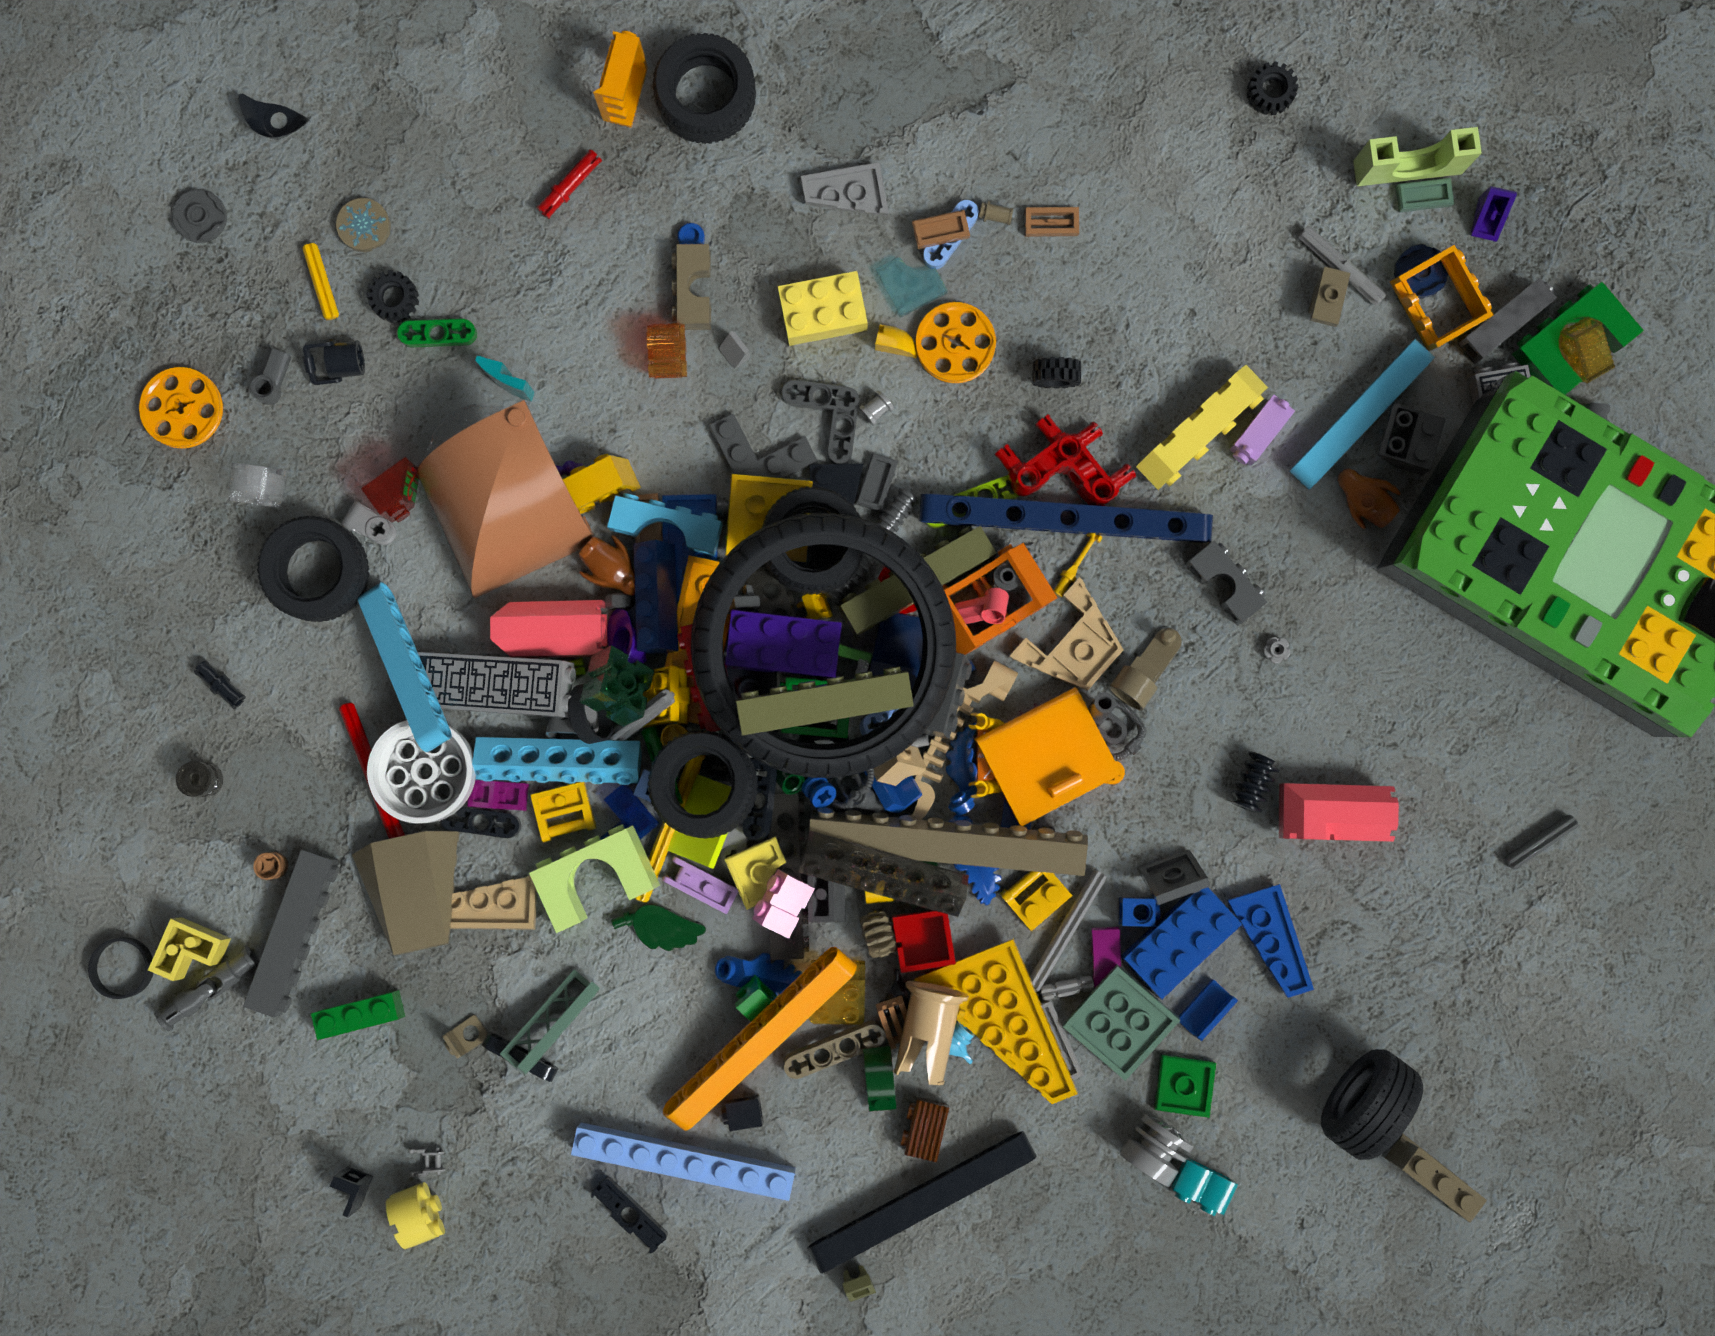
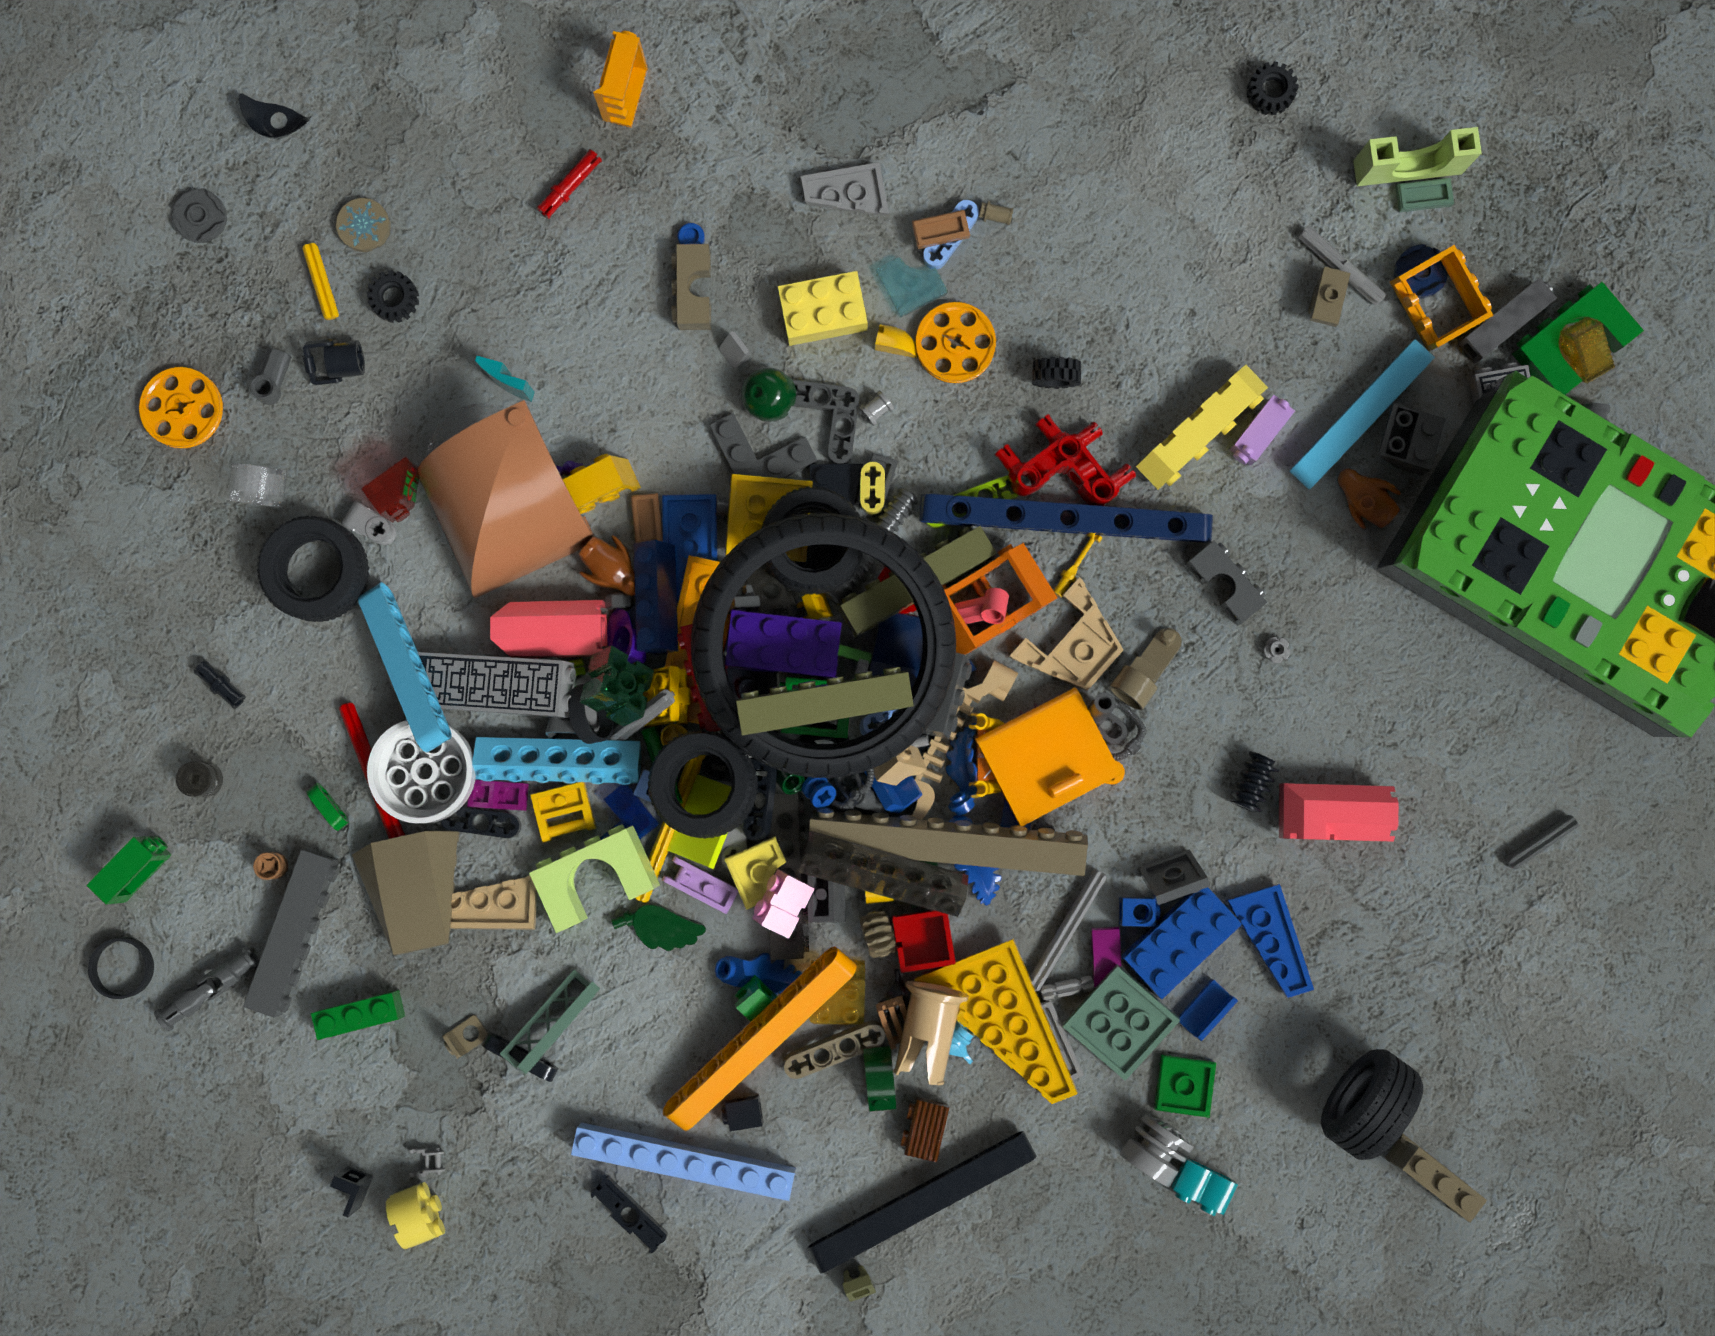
(129, 869): none -> green window
(182, 943): light yellow brick -> none
(327, 806): none -> green beam
(417, 340): green beam -> none
(632, 516): medium azure arch -> none
(666, 350): clear orange brick -> none
(696, 52): black tyre -> none
(768, 394): none -> dark green cylinder
(879, 488): none -> light yellow beam
(999, 582): dark grey brick -> none
(1041, 902): yellow plate -> none
(1051, 211): medium nougat tile -> none
(1492, 213): dark purple slope -> none

